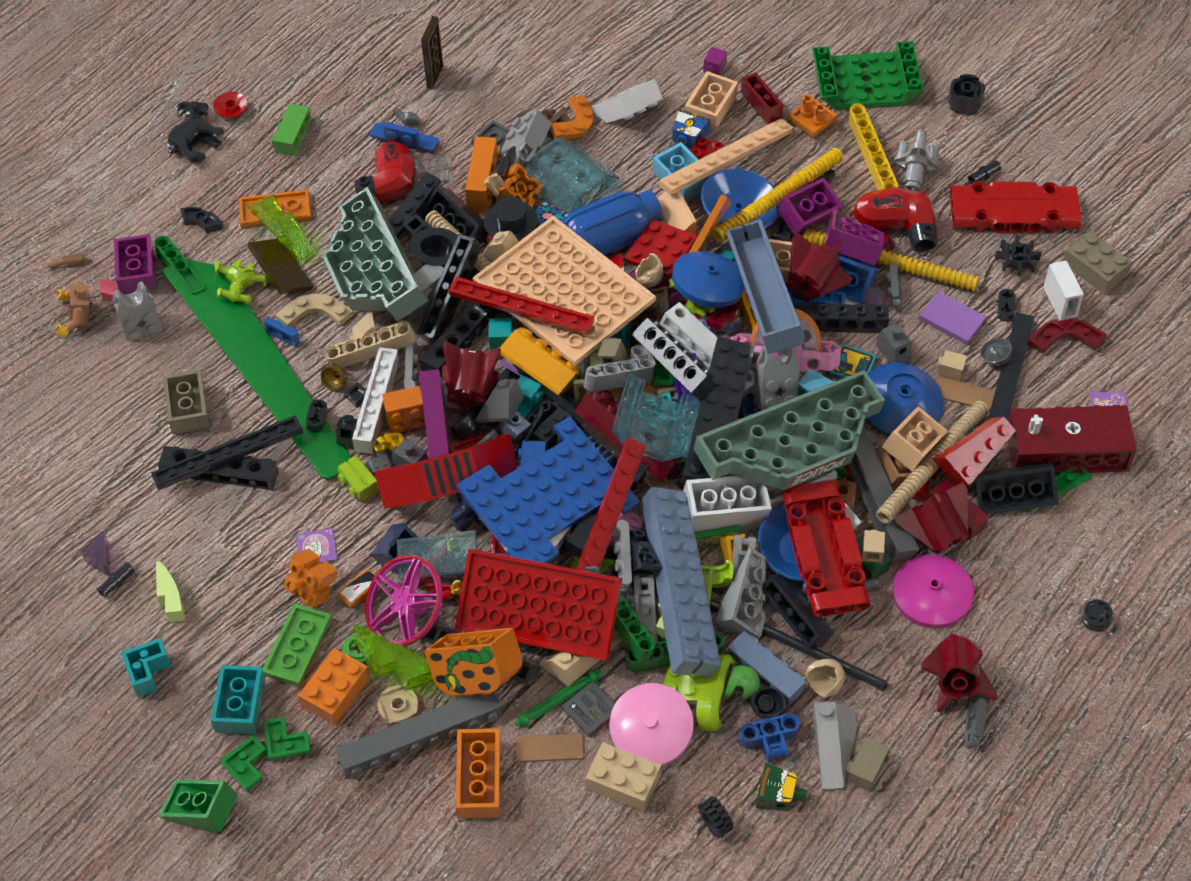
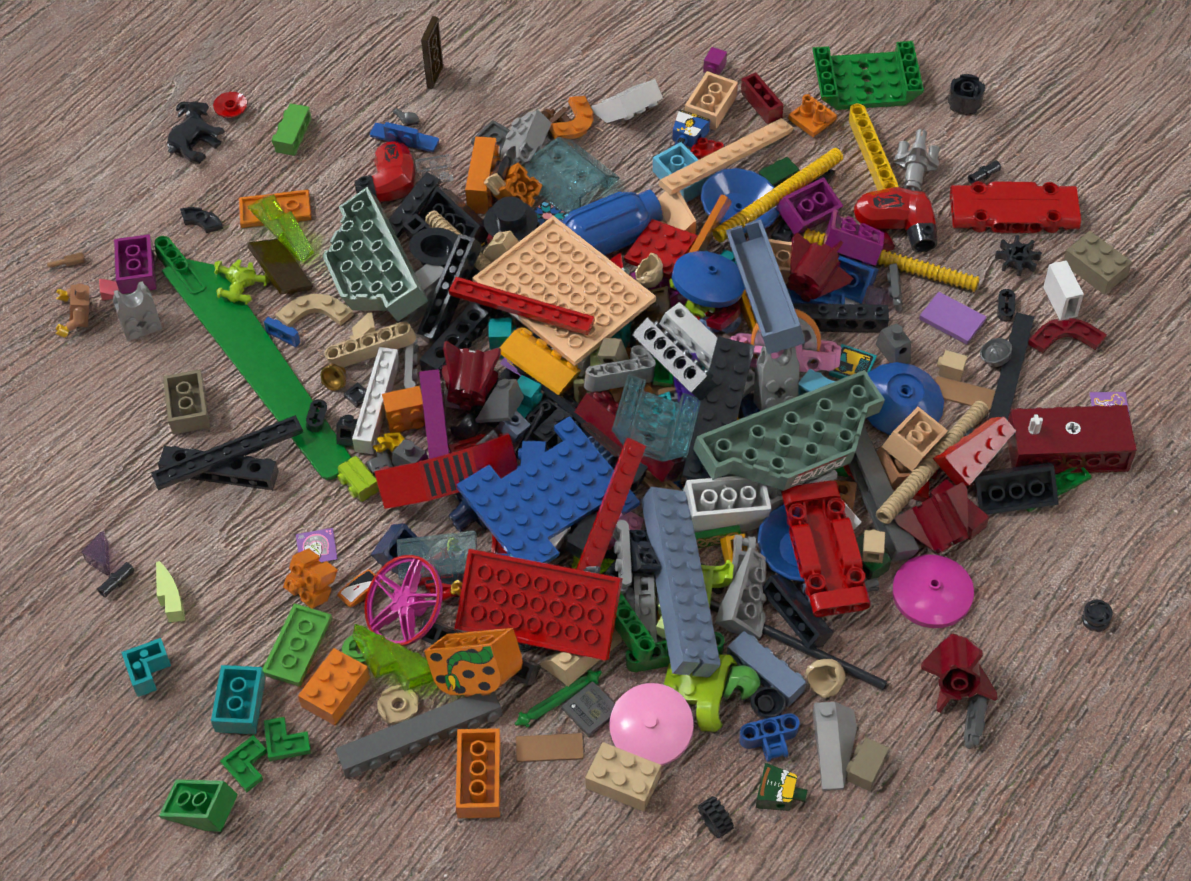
(779, 171): none -> dark green brick

